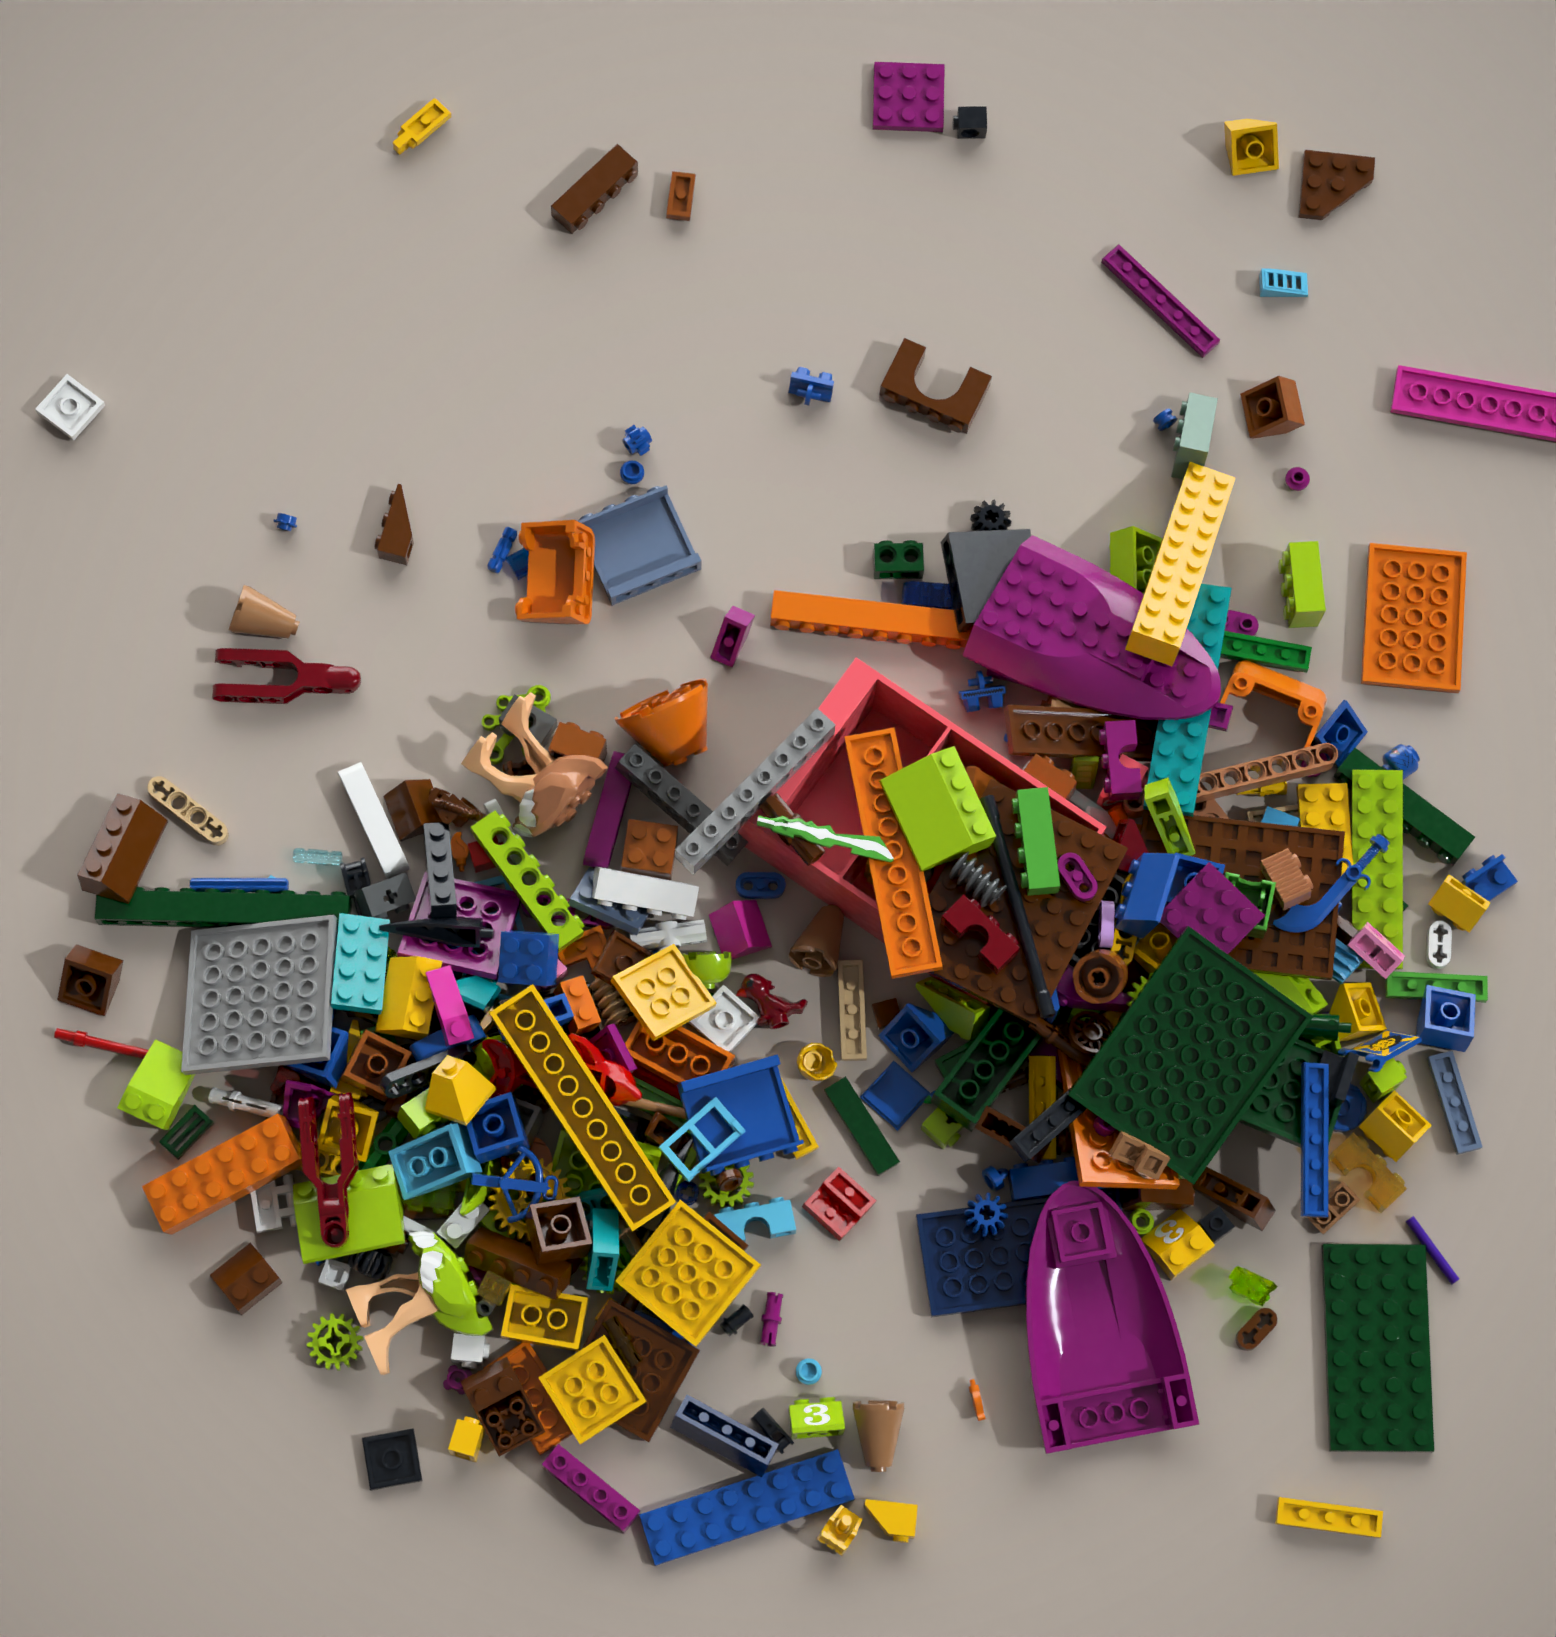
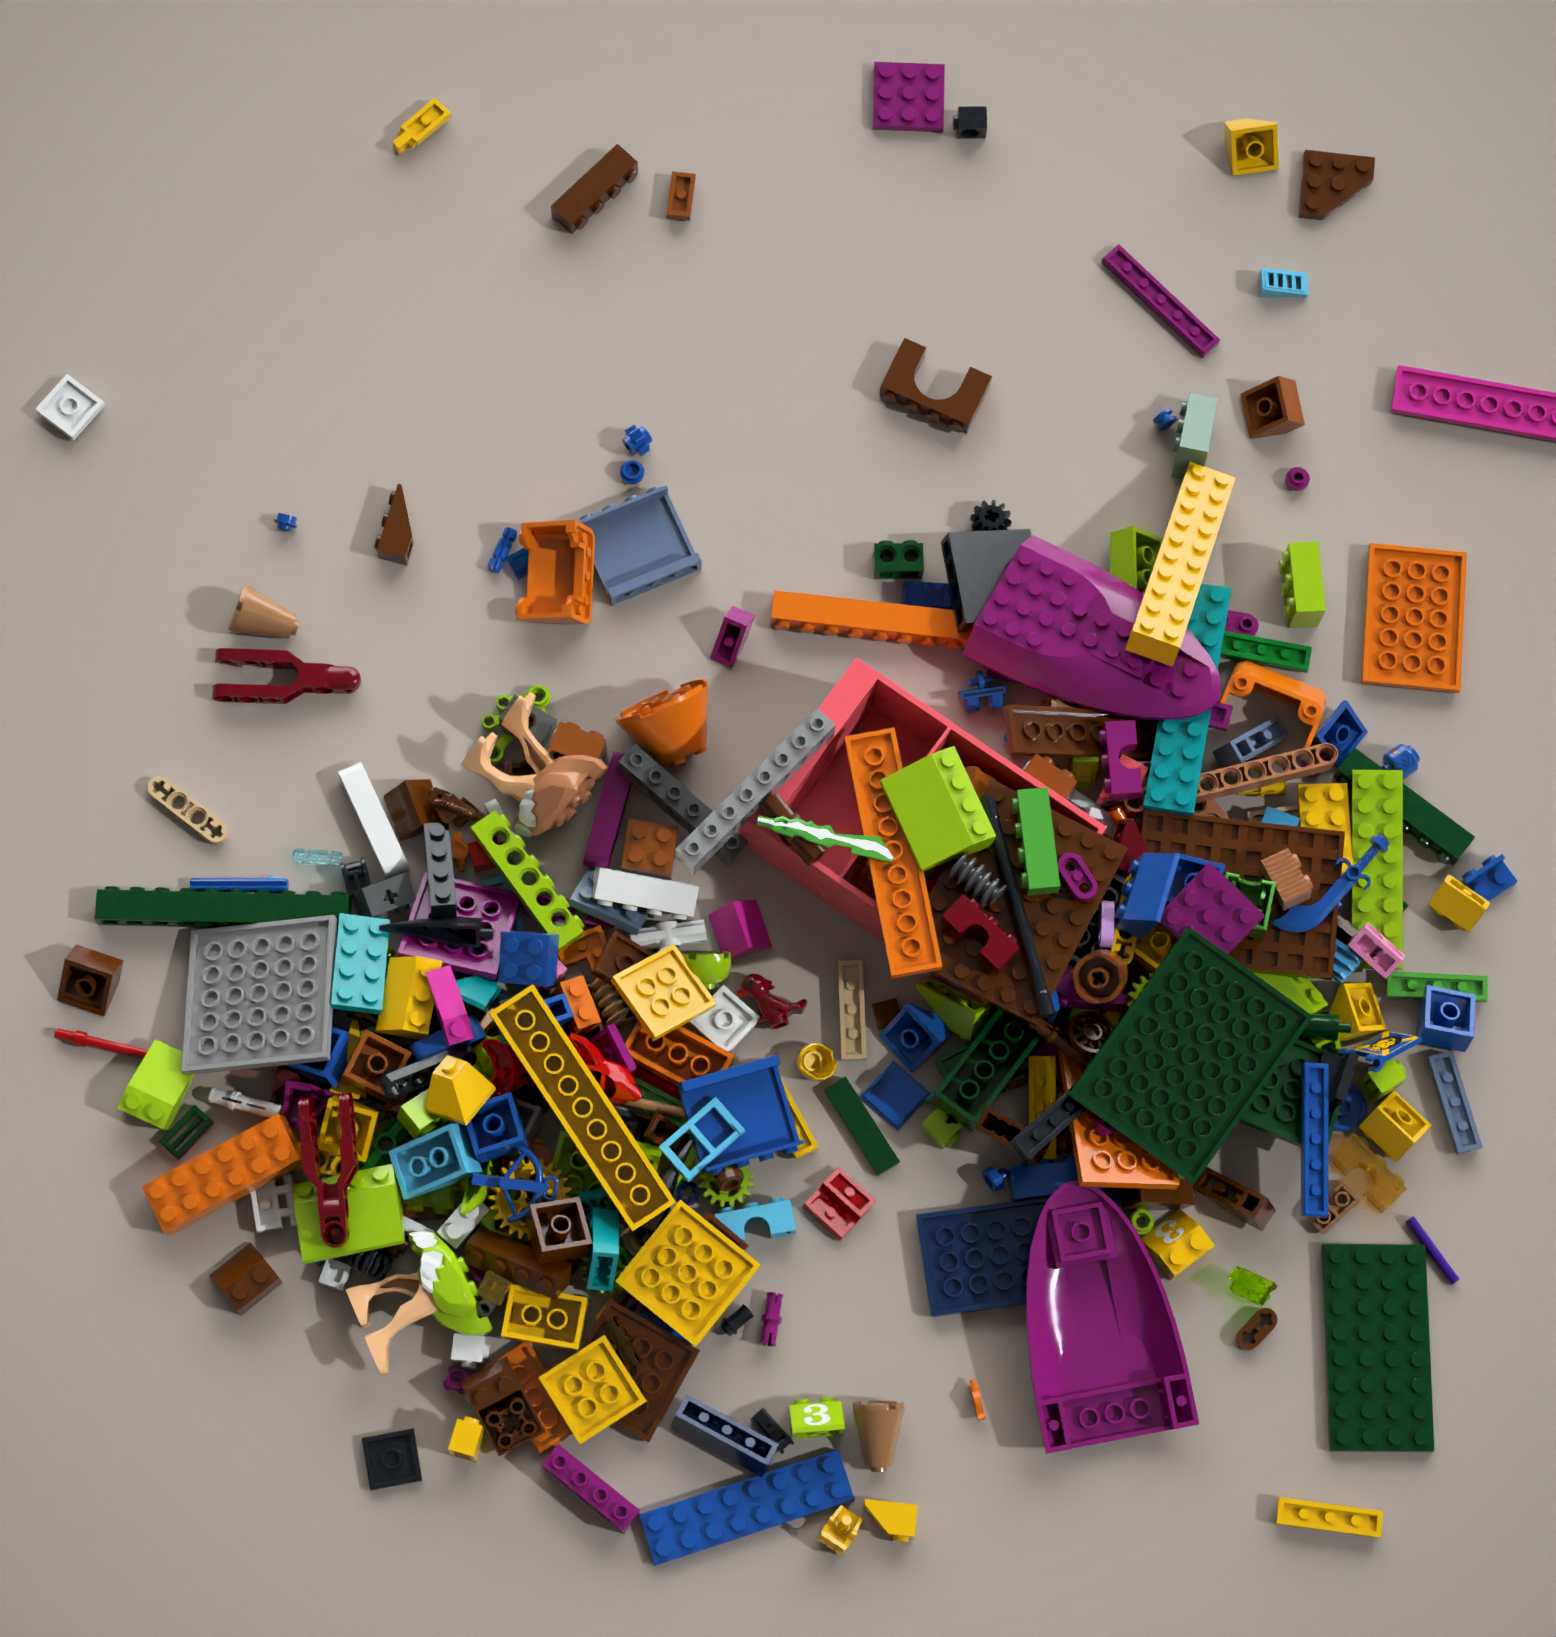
(122, 849): reddish brown slope -> none
(323, 1342): lime gear -> none
(760, 883): blue plate -> none
(808, 1371): medium azure plate -> none
(811, 387): blue hips -> none
(820, 943): medium nougat cone -> none
(978, 1219): blue gear -> none
(1139, 1155): medium nougat slope -> none
(1168, 817): lime slope -> none
(1216, 1224): black brick -> none
(1251, 743): none -> sand blue slope
(1444, 944): white beam -> none

